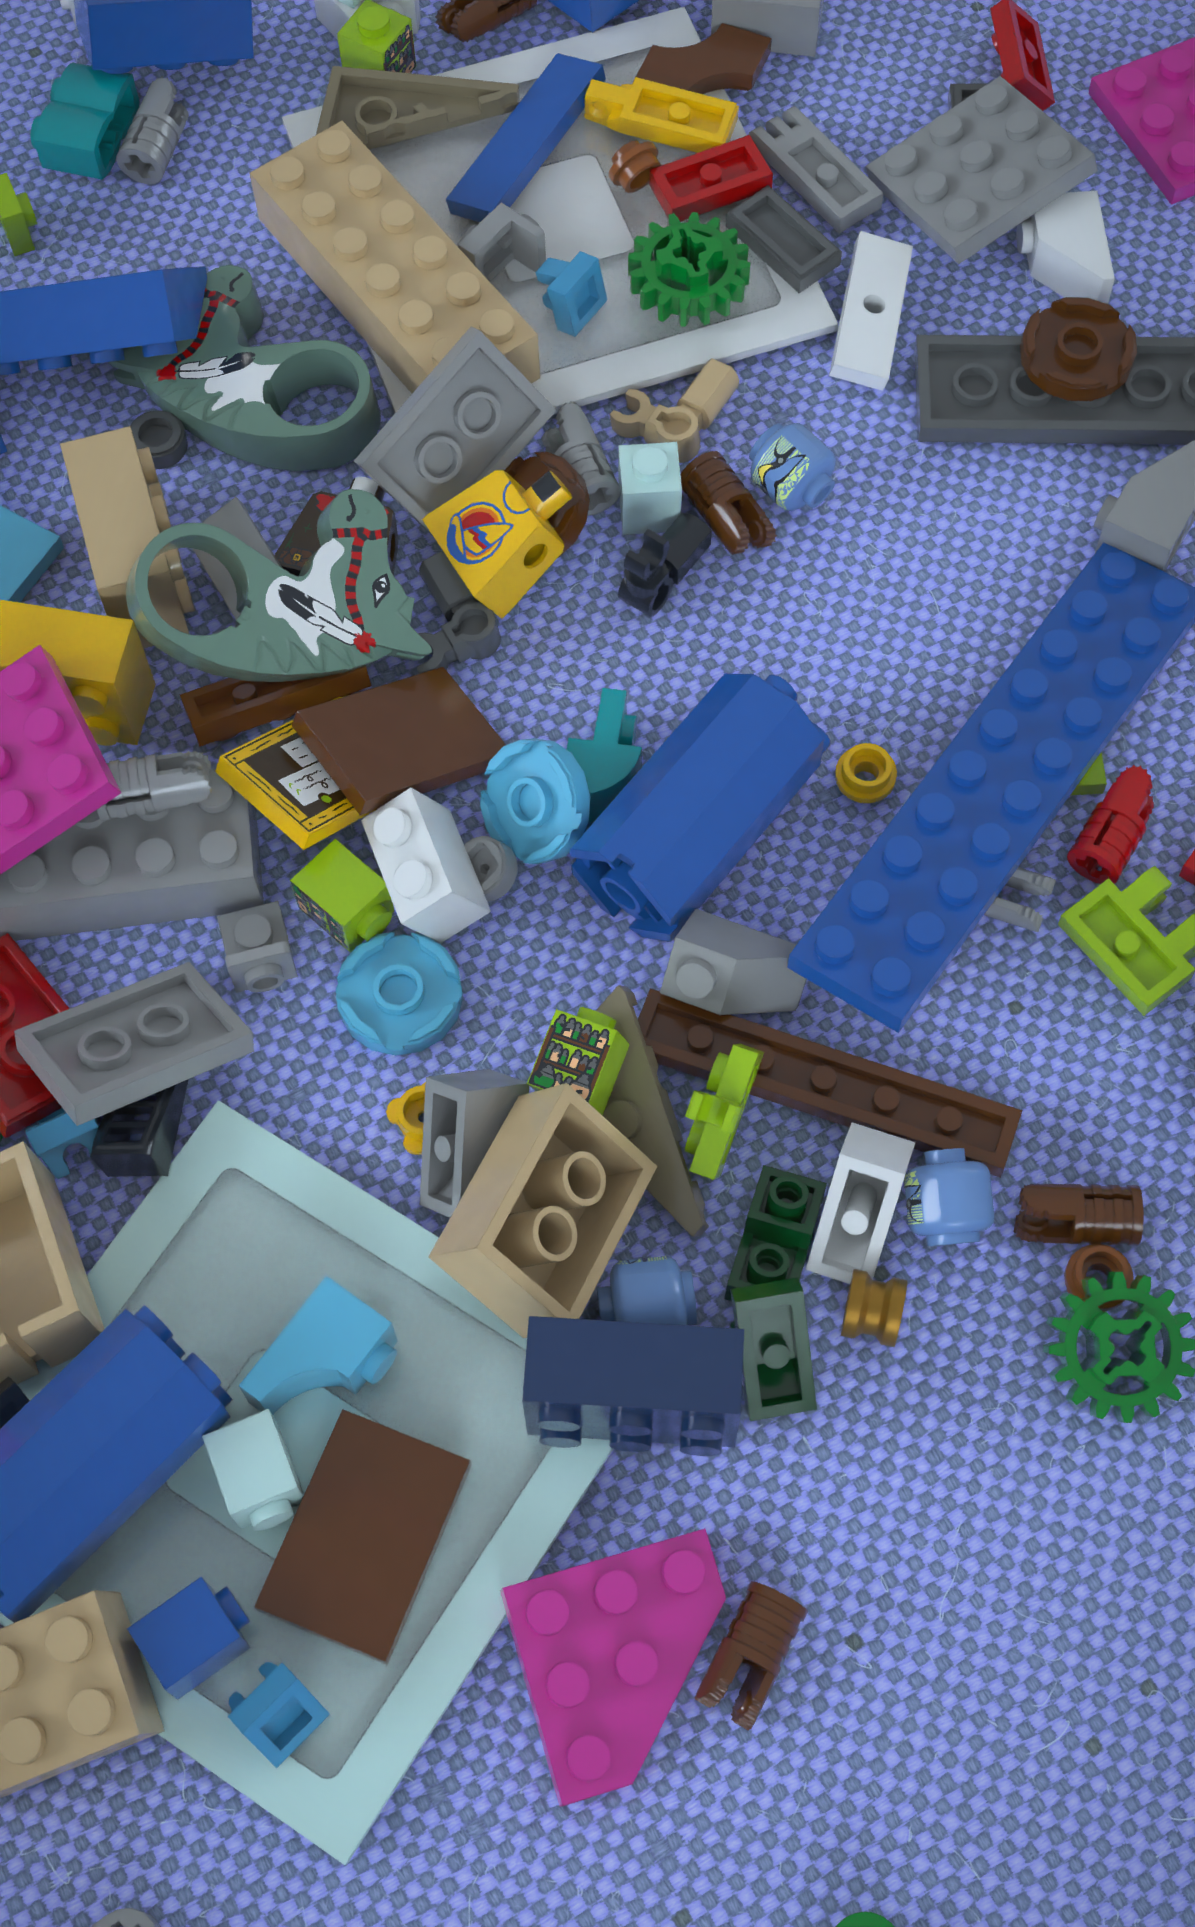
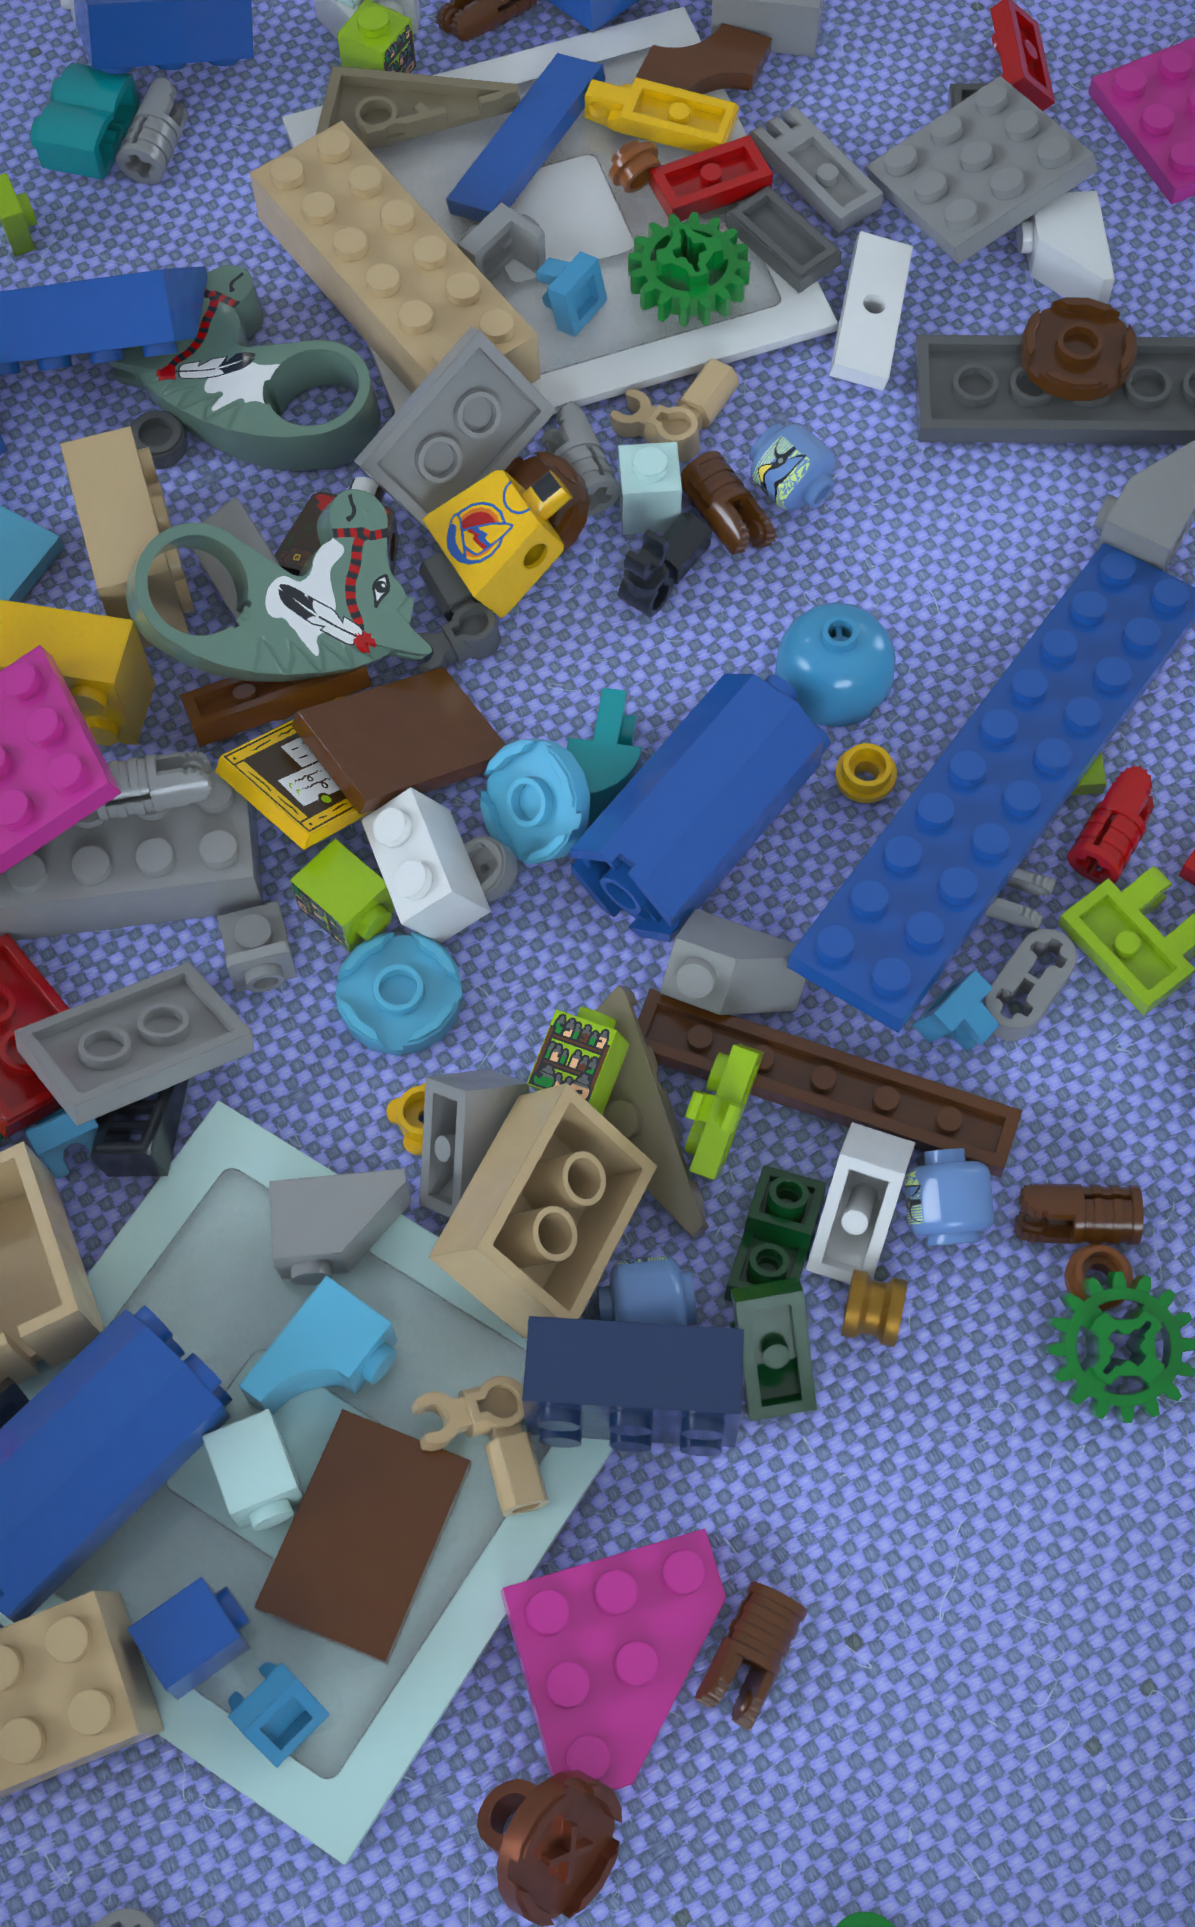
(332, 1220): none -> light grey slope
(495, 1413): none -> tan bar
(555, 1845): none -> copper tile
(837, 663): none -> dark azure cylinder
(959, 1013): none -> dark azure tile
(1040, 992): none -> light grey beam

